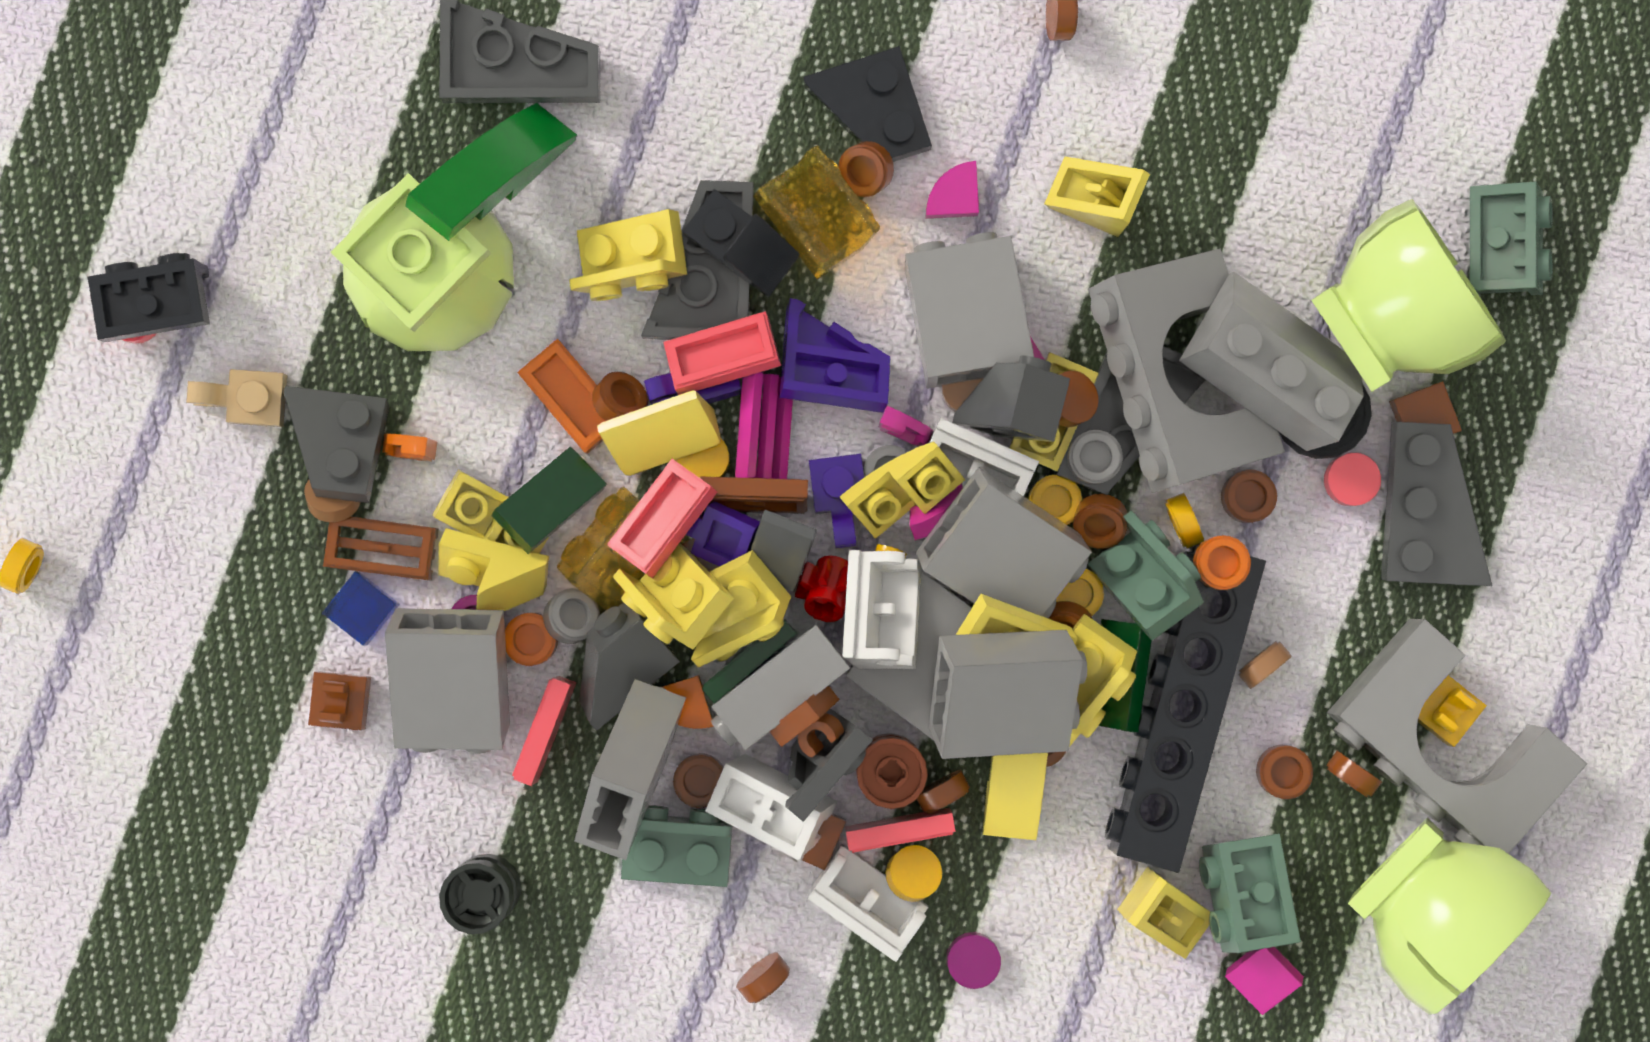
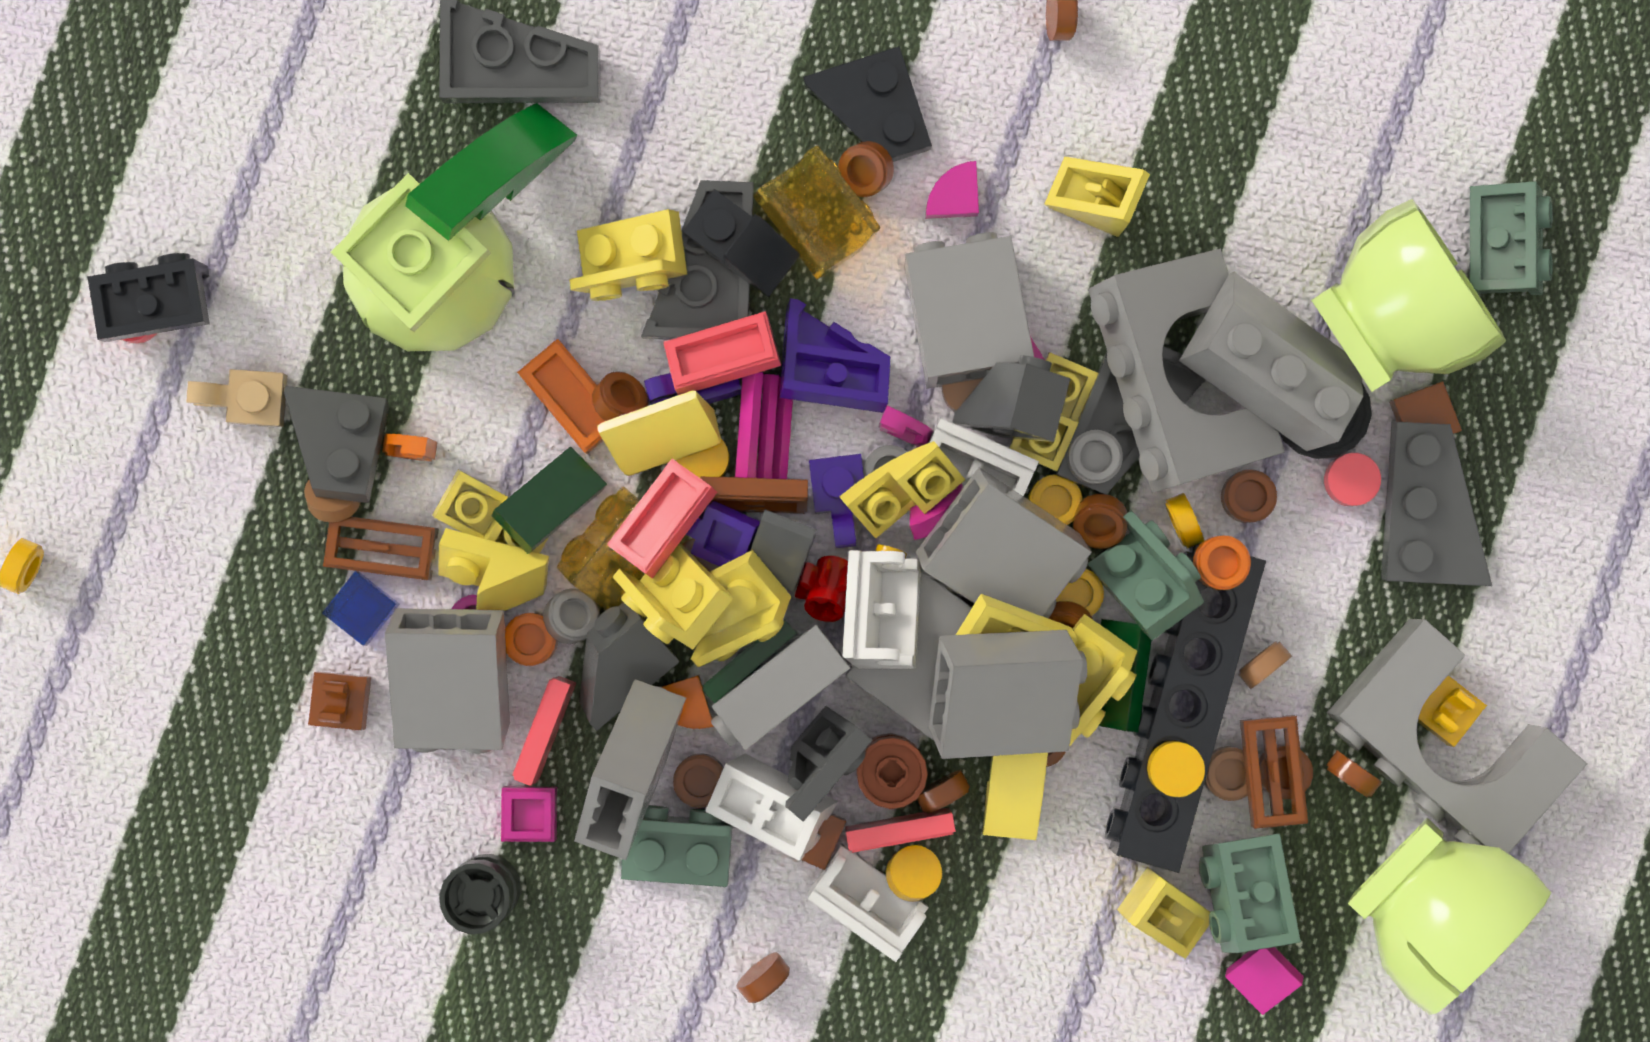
(528, 814): none -> dark pink tile
(806, 719): dark orange tile -> none
(973, 960): magenta tile -> none
(1080, 400): dark orange tile -> none
(1176, 769): none -> yellow tile
(1227, 774): none -> medium nougat tile
(1253, 777): none -> dark orange tile

